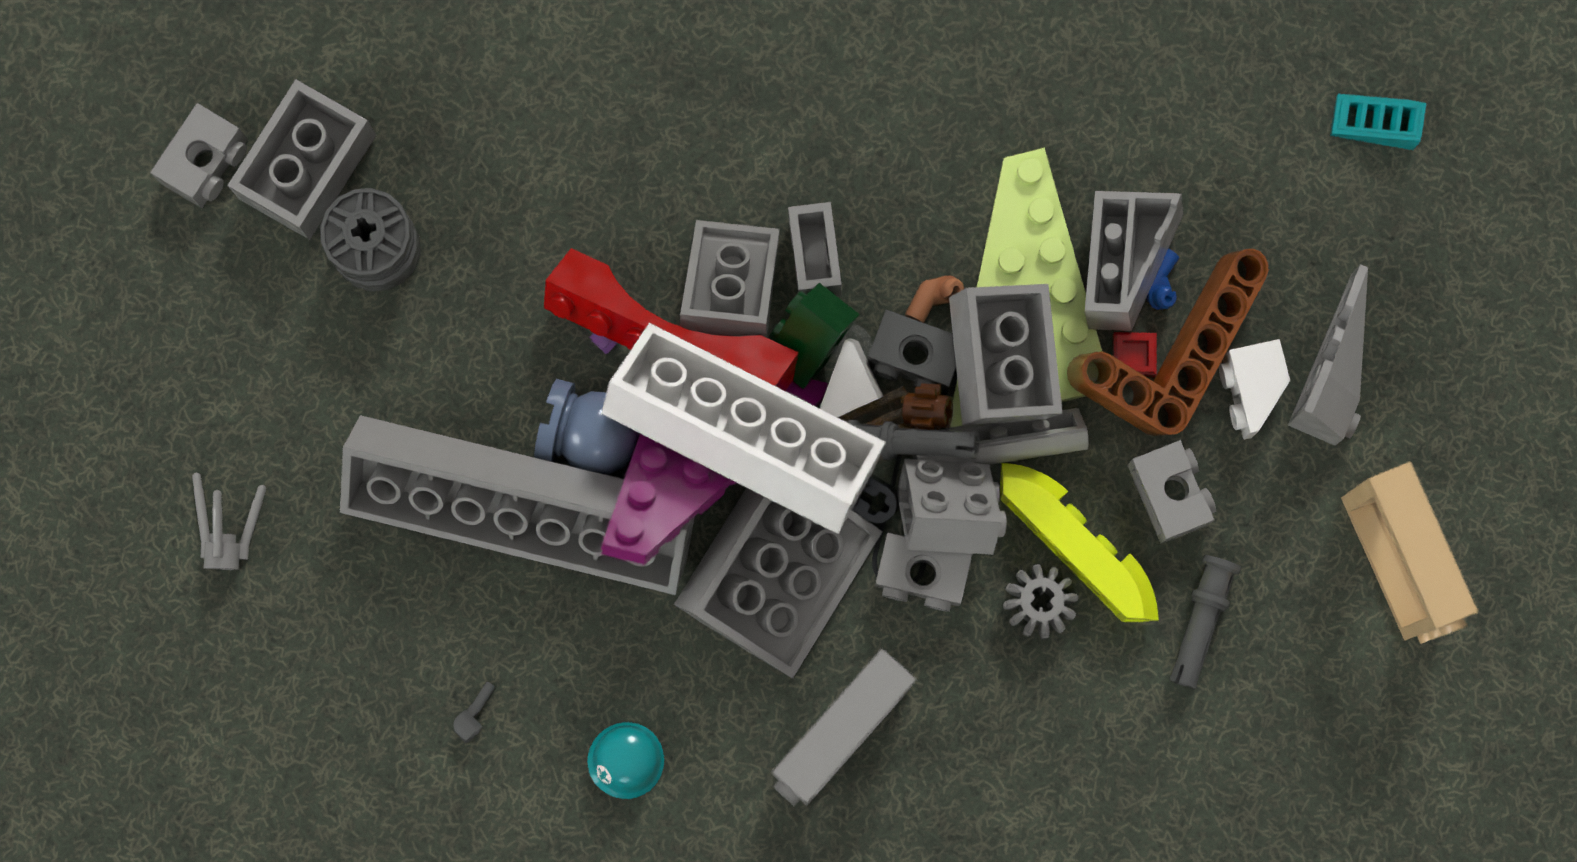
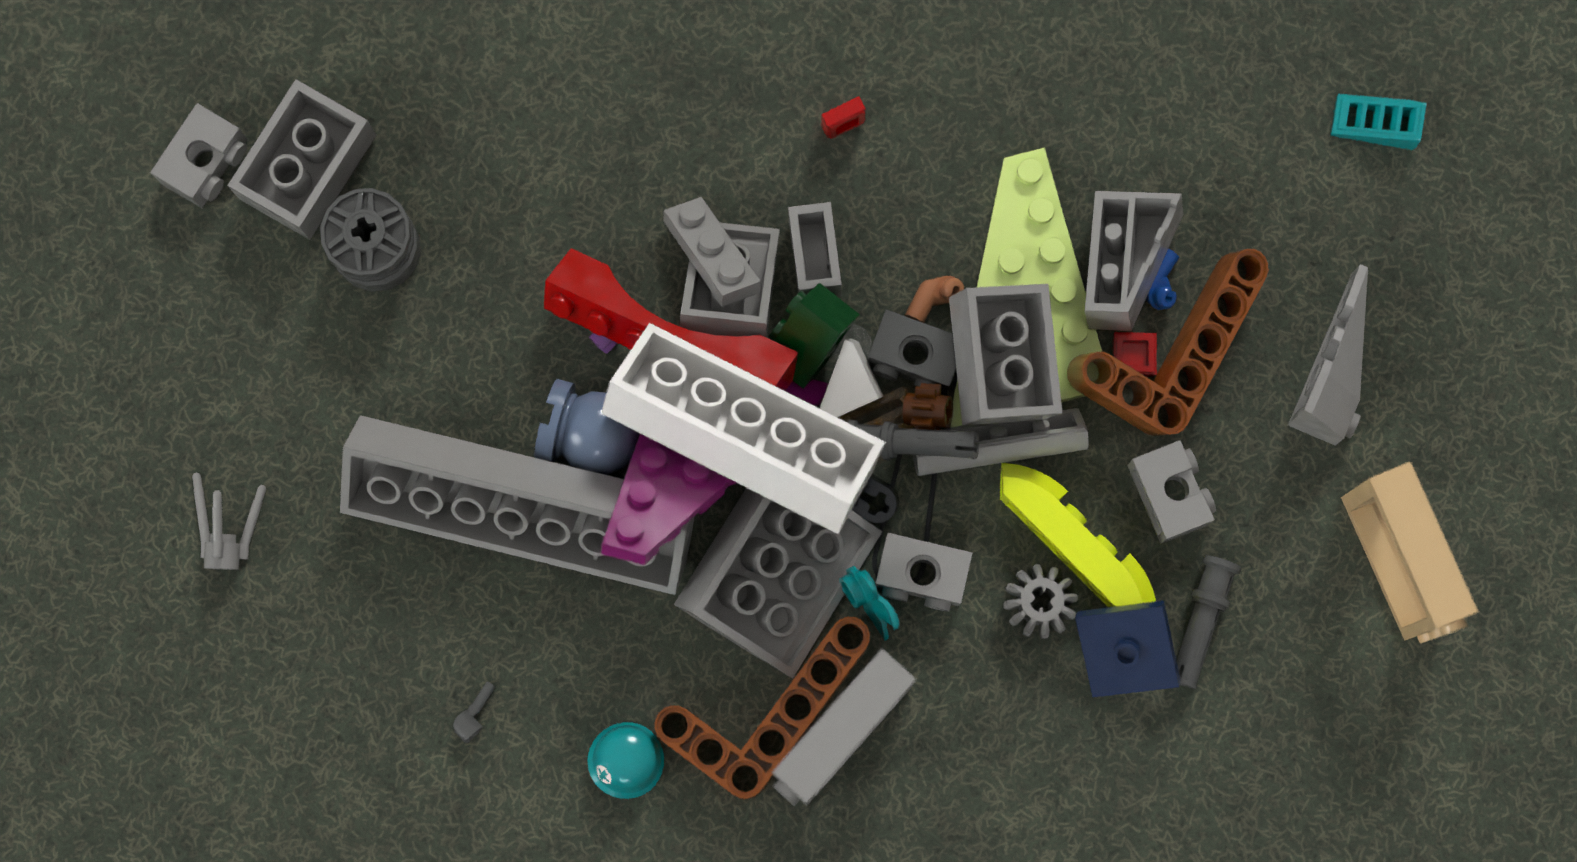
(712, 251): none -> light grey plate
(775, 721): none -> dark orange beam
(843, 118): none -> red tile
(860, 591): none -> teal plate
(950, 507): light grey brick -> none
(1128, 649): none -> dark blue plate
(1256, 380): white slope -> none

